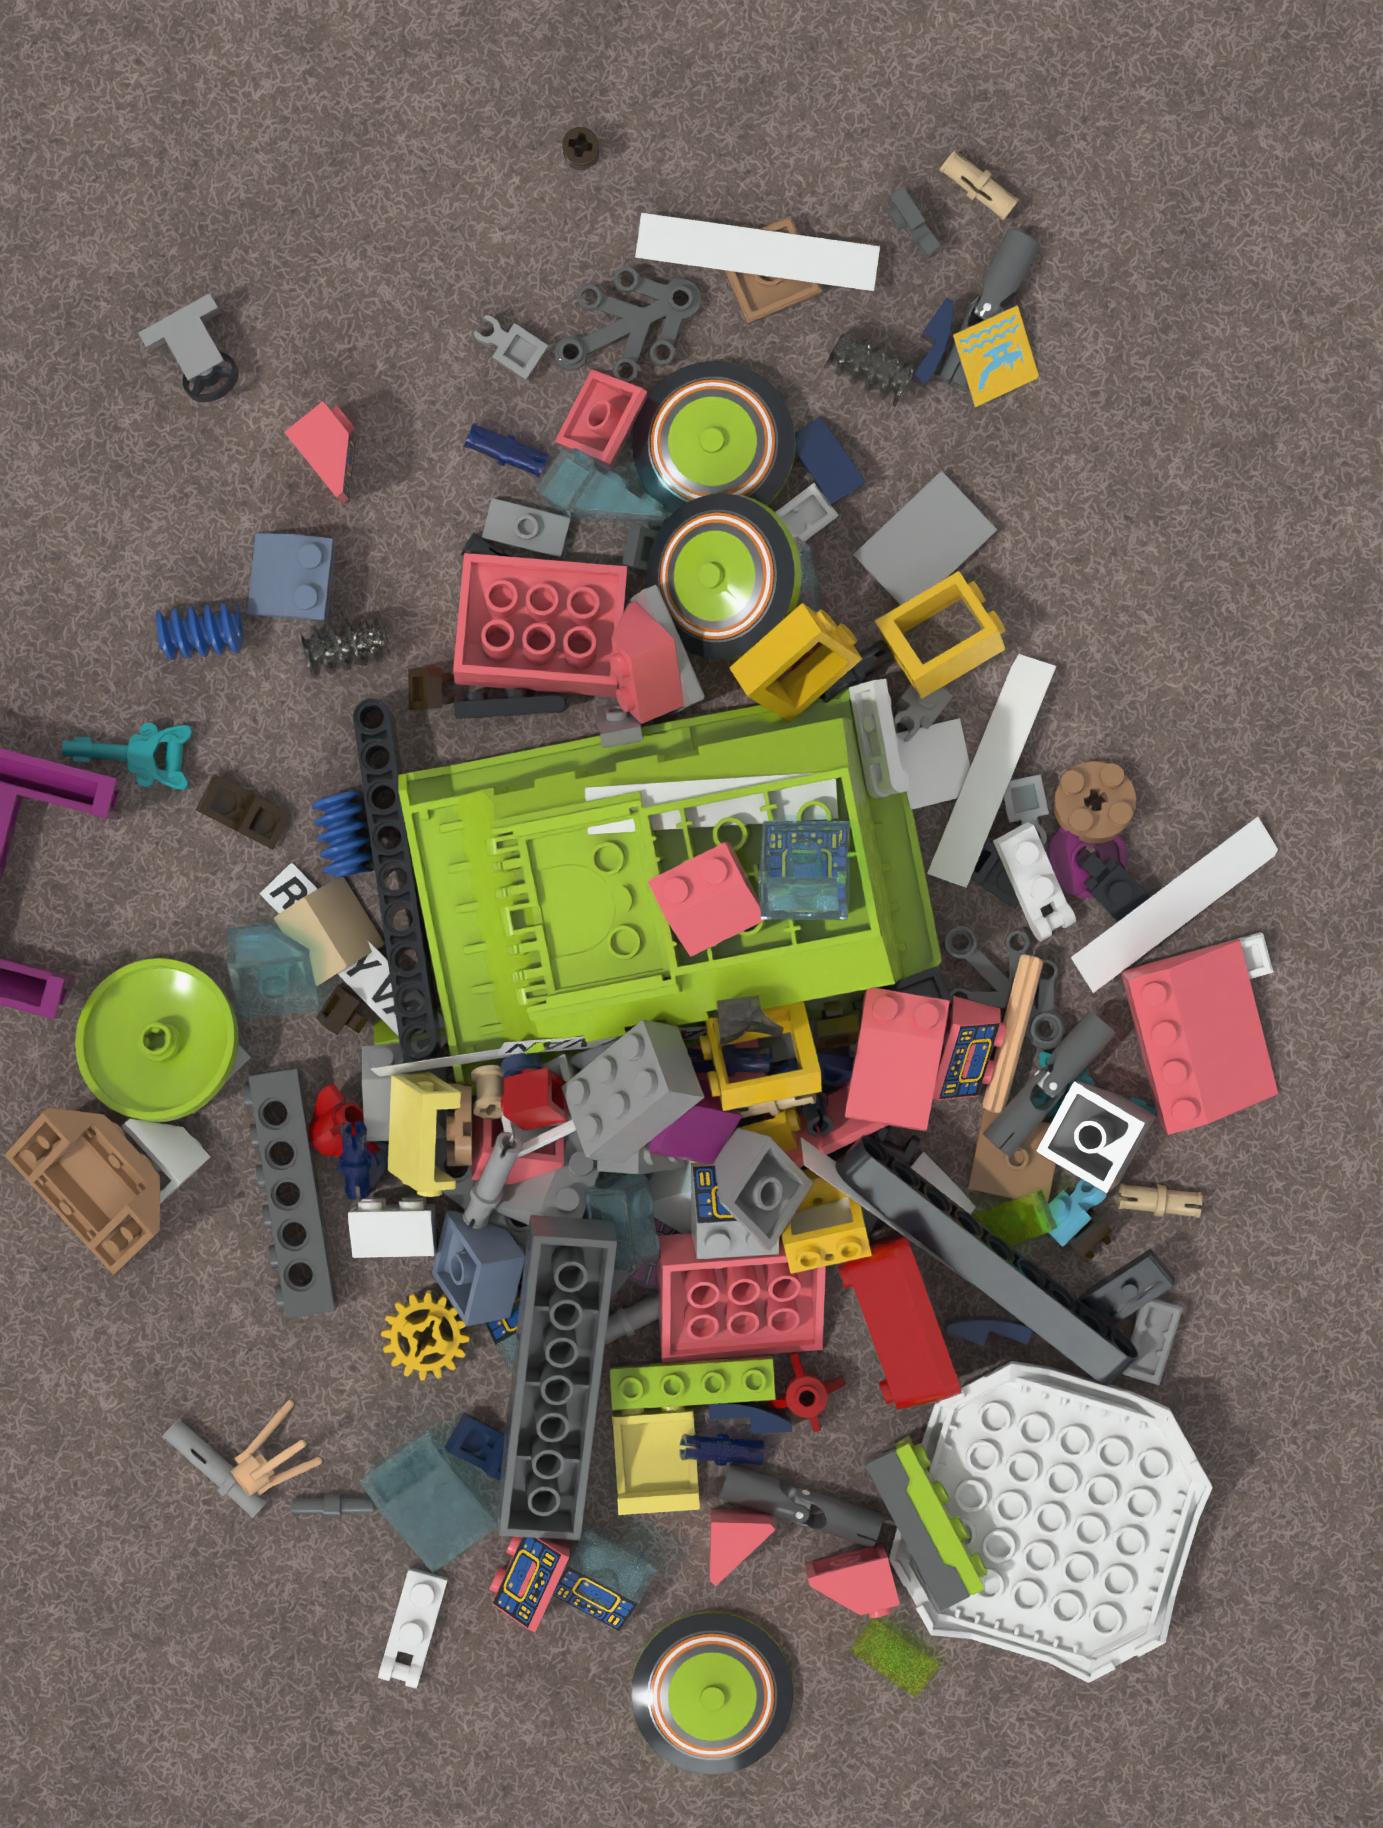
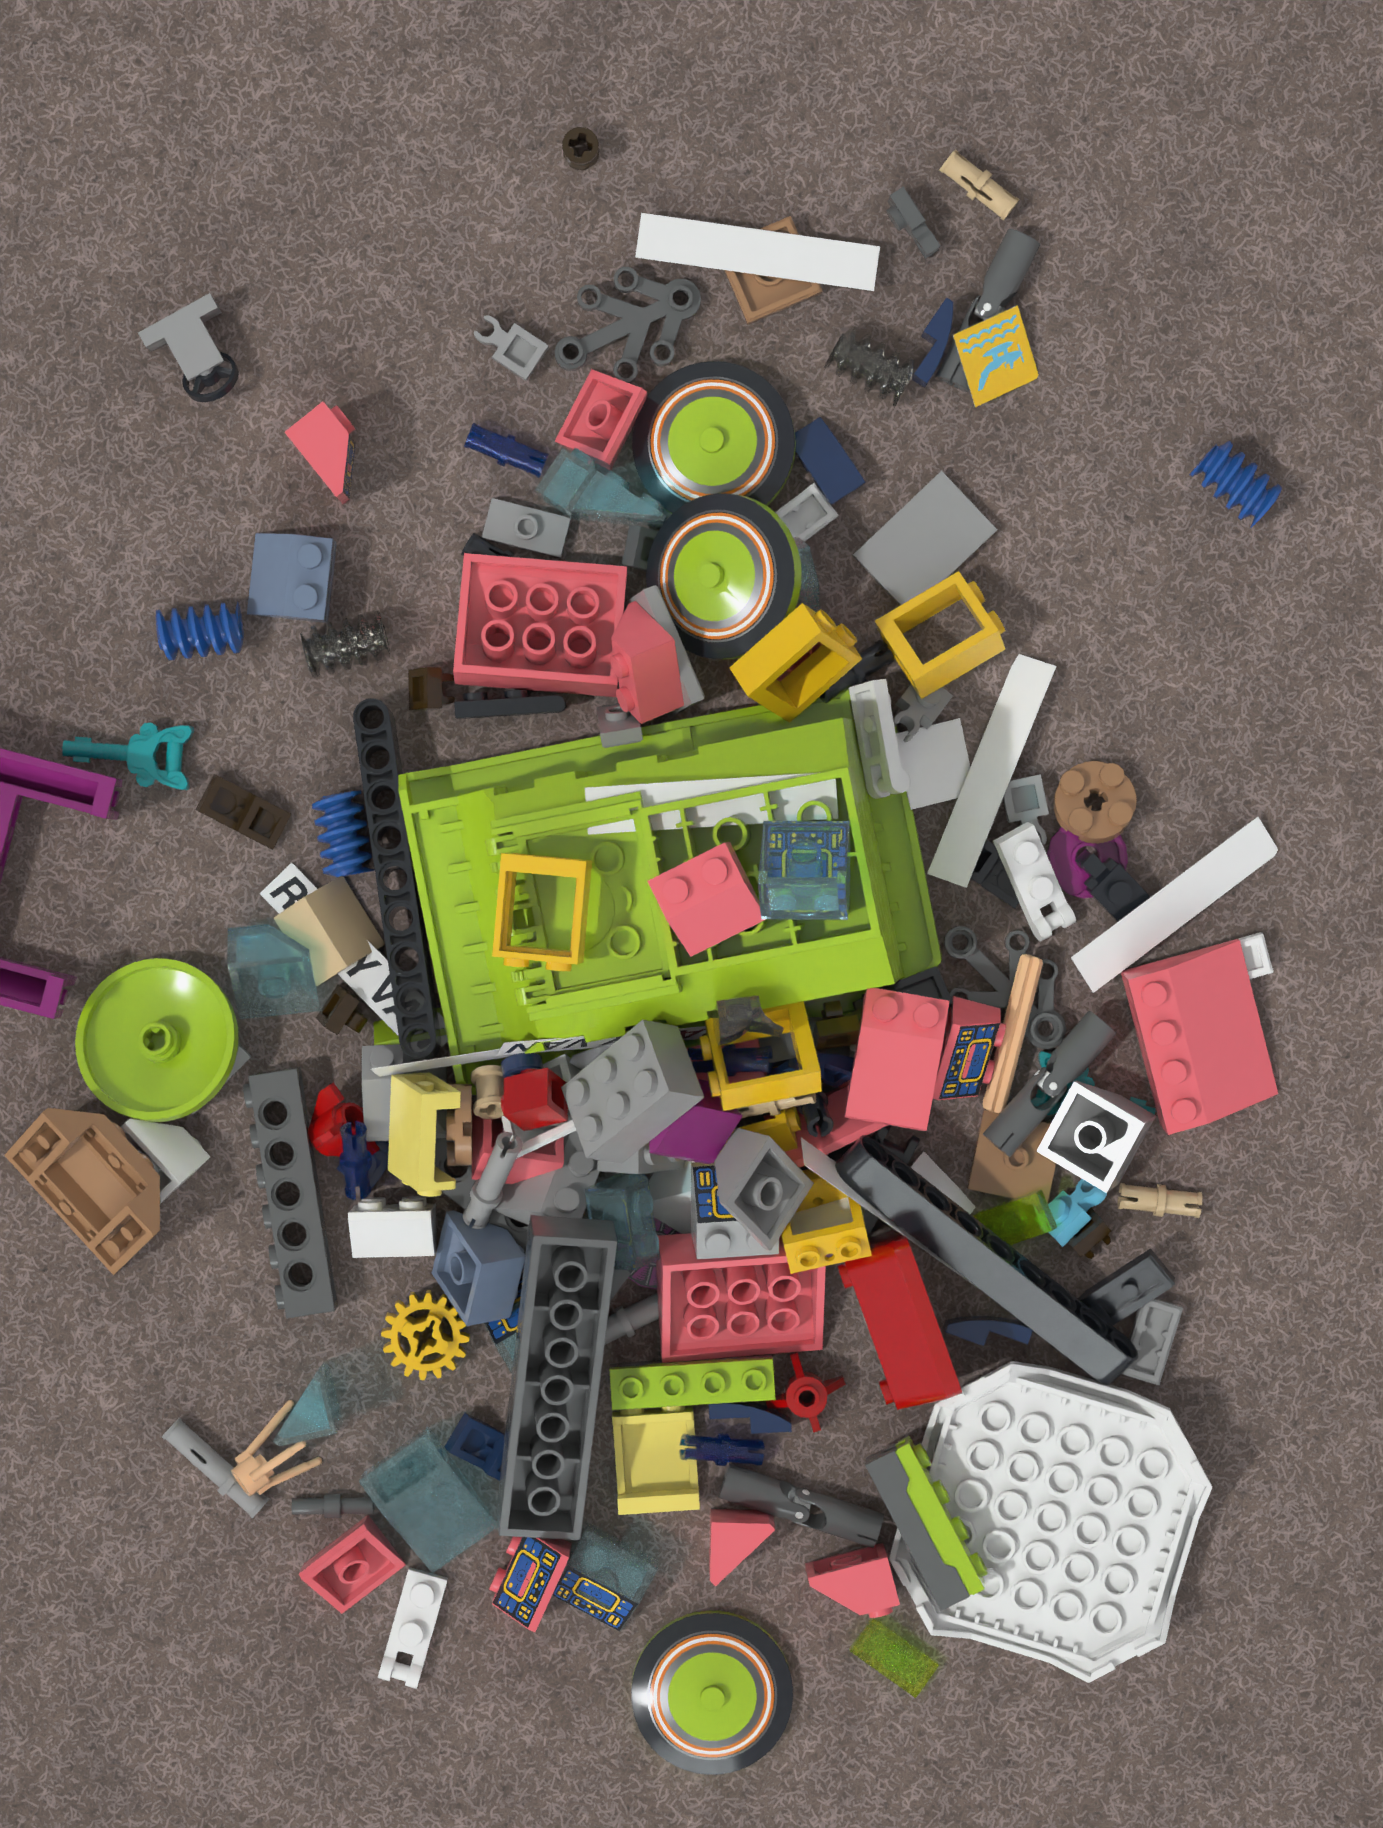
(315, 1413): none -> clear light blue slope
(352, 1565): none -> coral slope
(546, 865): none -> yellow window
(1237, 482): none -> blue piece

